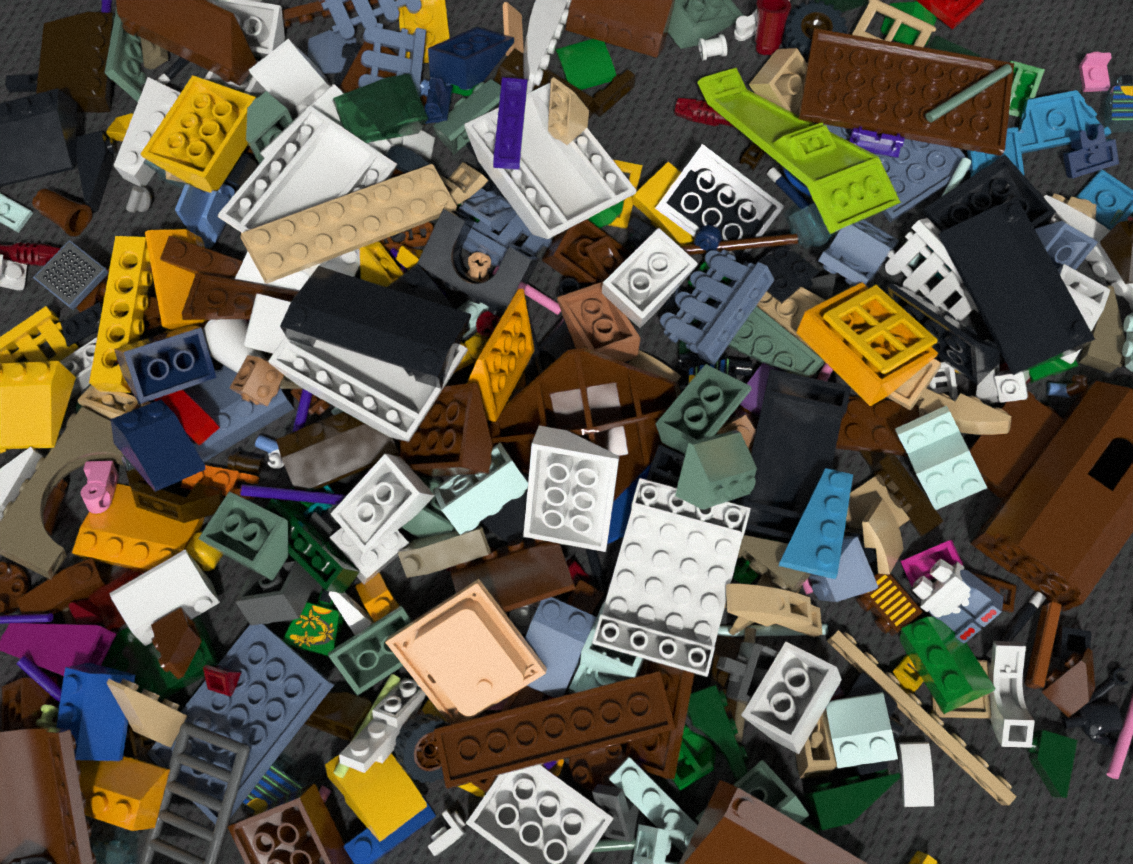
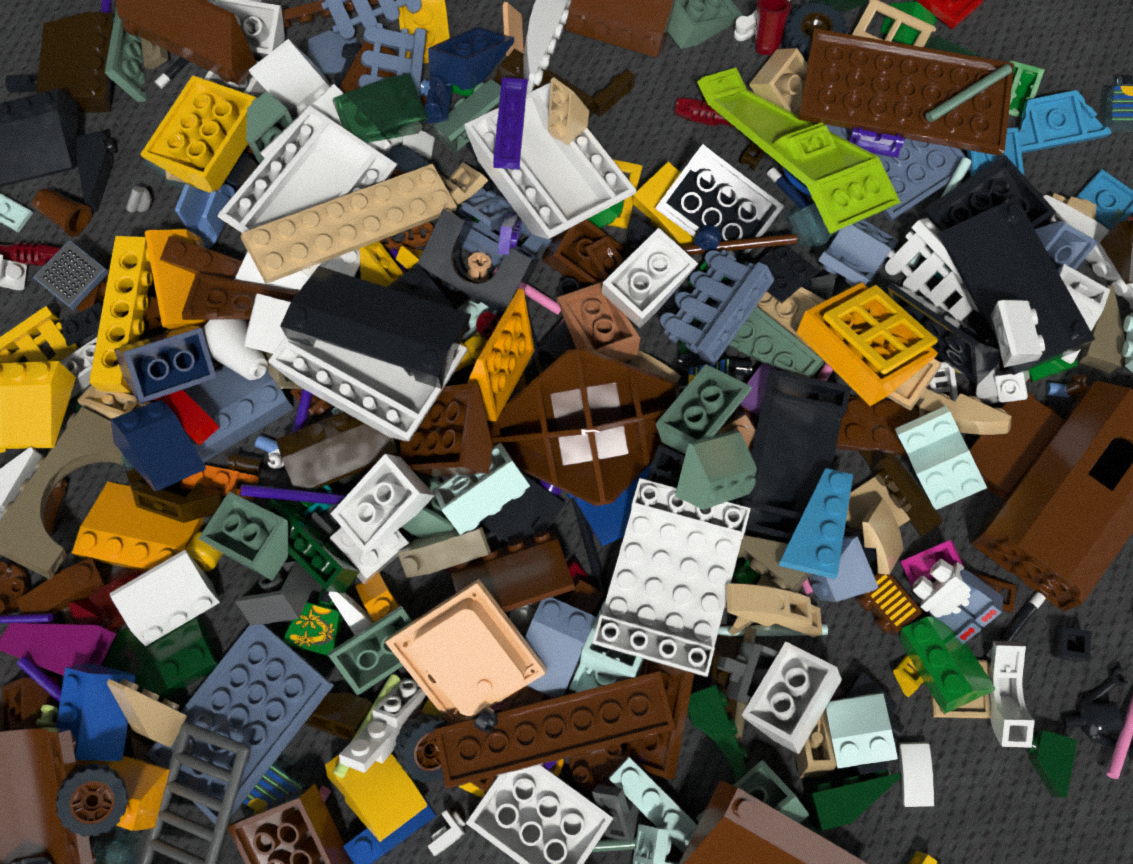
(100, 485): bright pink leg -> none
(107, 810): none -> black wheel
(119, 127): yellow slope -> none
(150, 111): white wedge -> none
(176, 640): reddish brown slope -> none
(221, 679): dark red slope -> none
(257, 381): medium nougat head -> none
(486, 720): none -> black hinge
(509, 233): none -> plate
(570, 490): white slope -> none
(586, 64): green slope -> none
(694, 759): green slope -> none
(712, 47): white bush -> none
(928, 723): tan plate -> none
(1016, 332): none -> white slope
(1043, 645): dark orange tile -> none
(1072, 684): reddish brown slope -> none
(1091, 151): dark blue plate -> none
(1094, 72): bright pink bracket -> none

